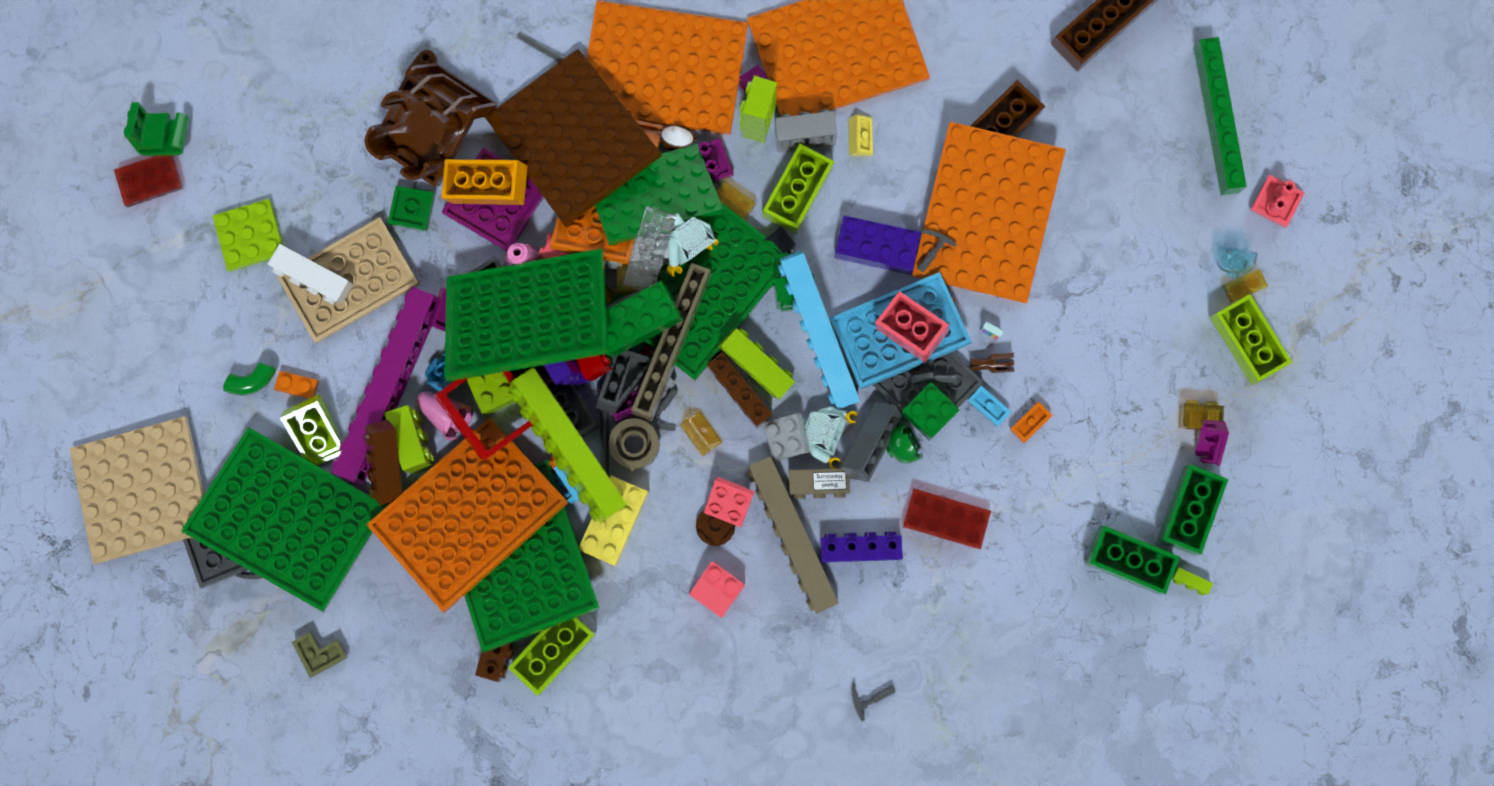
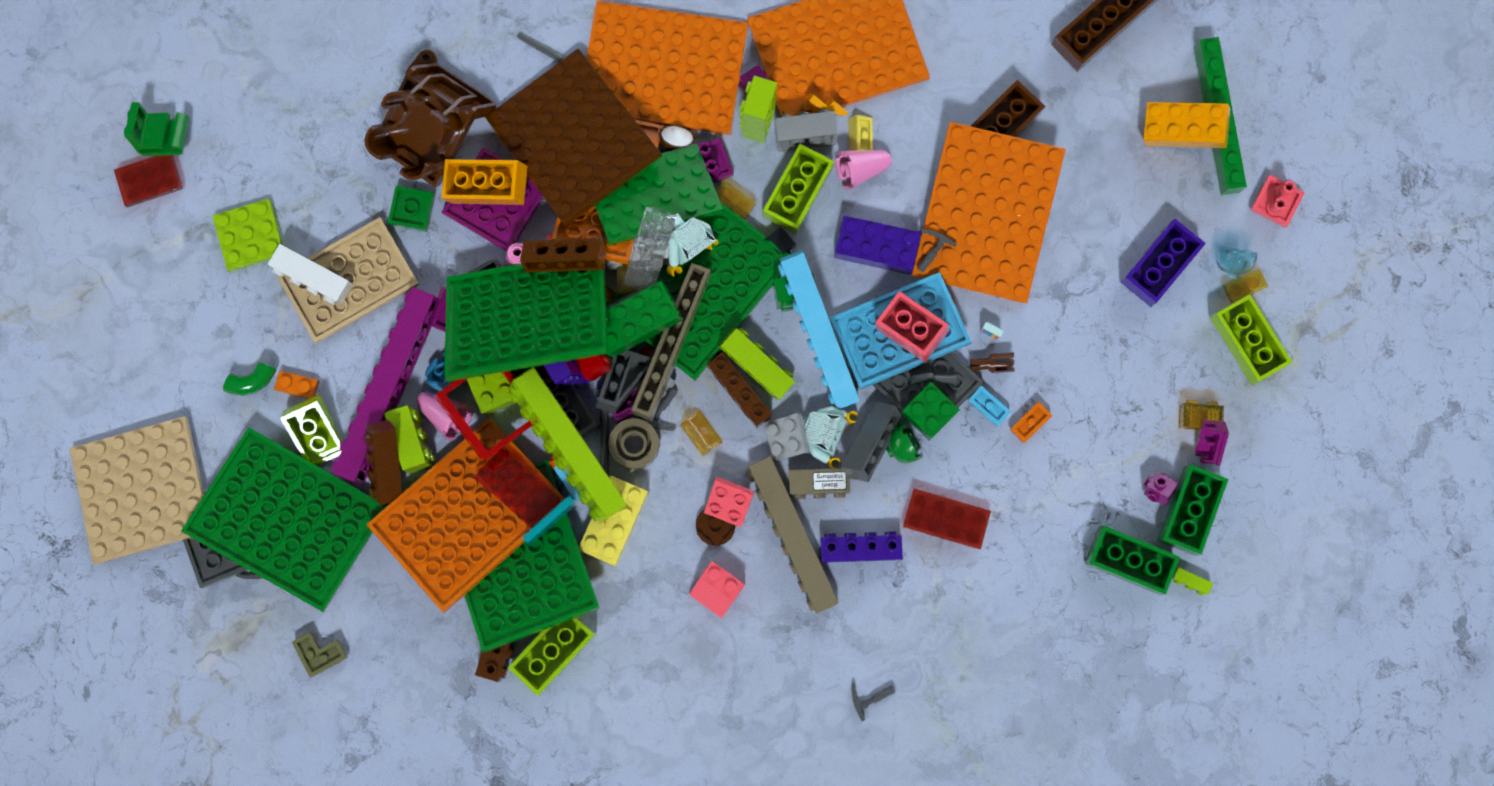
(517, 488): none -> clear red plate
(549, 520): none -> teal tile
(563, 255): none -> reddish brown brick
(831, 105): none -> light orange slope
(861, 165): none -> bright pink cone
(1159, 488): none -> magenta brick
(1163, 262): none -> dark purple brick
(1187, 124): none -> light orange brick

